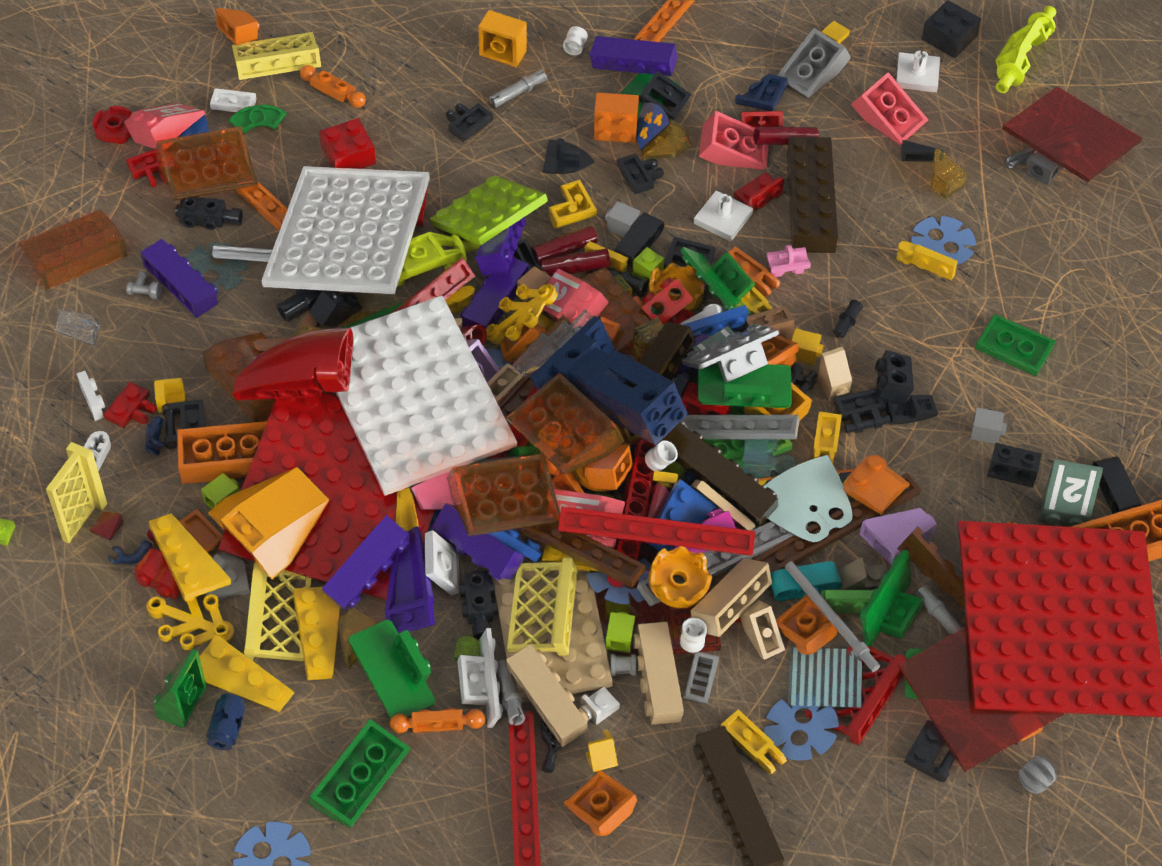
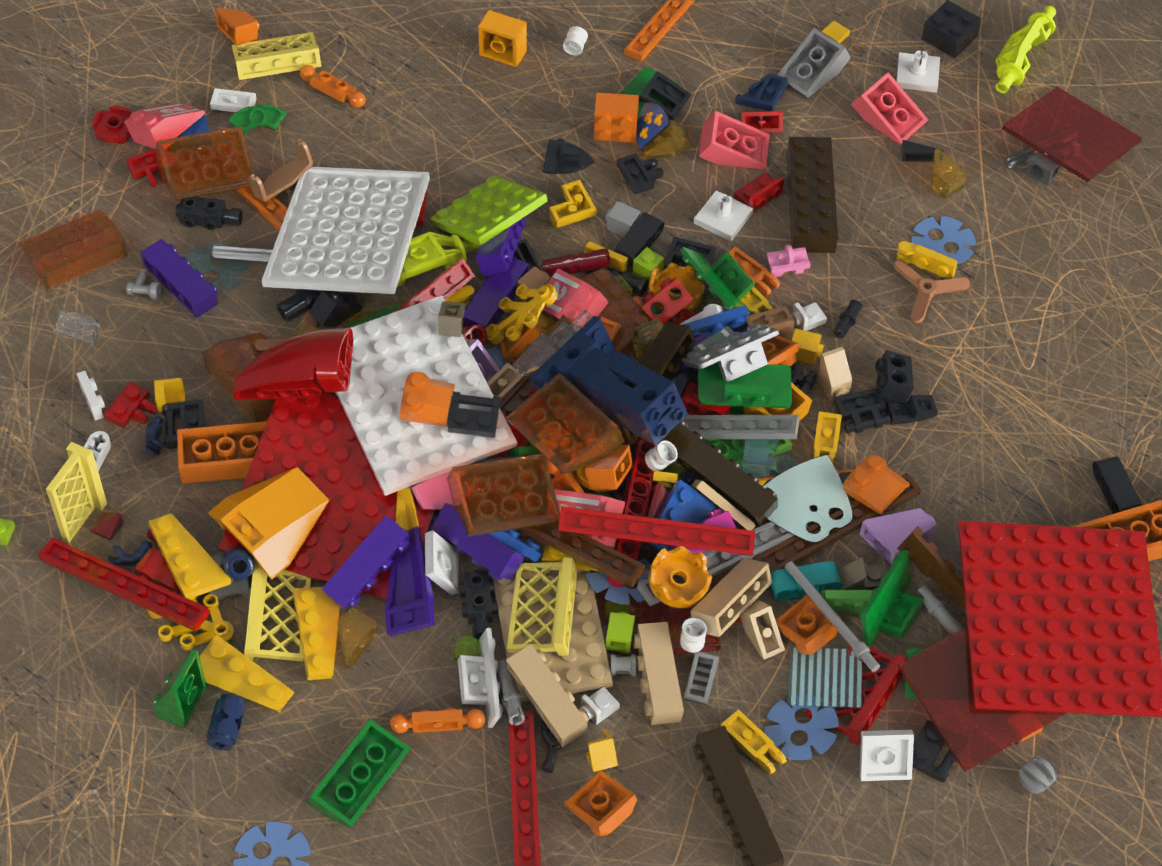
(124, 584): none -> red plate
(202, 530): orange tile -> none
(218, 490): lime brick -> none
(238, 570): none -> dark blue head
(285, 176): none -> medium nougat piece
(347, 145): red brick -> none
(394, 668): green bracket -> none
(426, 400): none -> orange slope
(451, 319): none -> dark tan slope
(469, 122): black hinge -> none
(474, 421): none -> black plate
(524, 85): light grey pin -> none
(564, 244): dark red axle -> none
(633, 55): dark purple brick -> none
(780, 135): dark red axle -> none
(808, 316): none -> white bracket
(886, 755): none -> white tile
(928, 288): none -> nougat piece
(988, 426): light grey brick -> none
(1014, 465): black brick -> none
(1015, 344): green tile -> none
(1069, 493): sand green slope -> none

